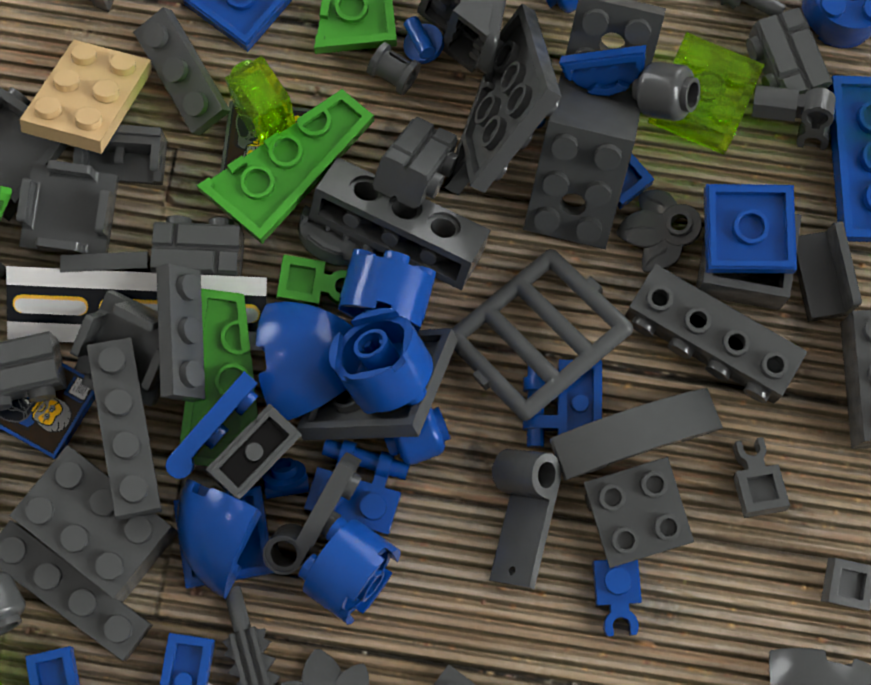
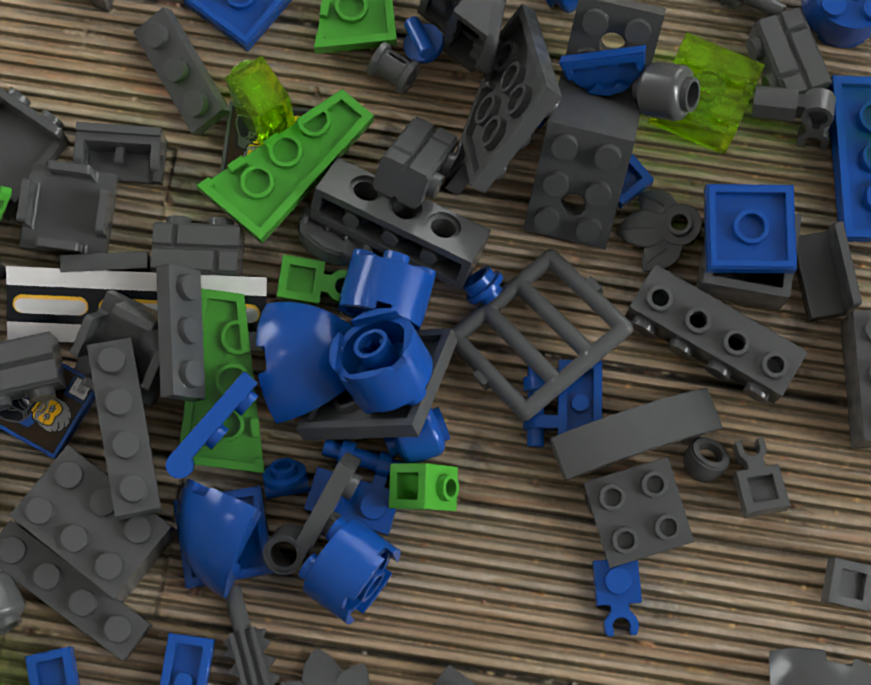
(86, 96): tan plate -> none
(253, 452): dark grey brick -> none
(423, 487): none -> bright green brick
(483, 286): none -> blue plate
(533, 486): dark grey door -> none
(701, 468): none -> dark grey piece

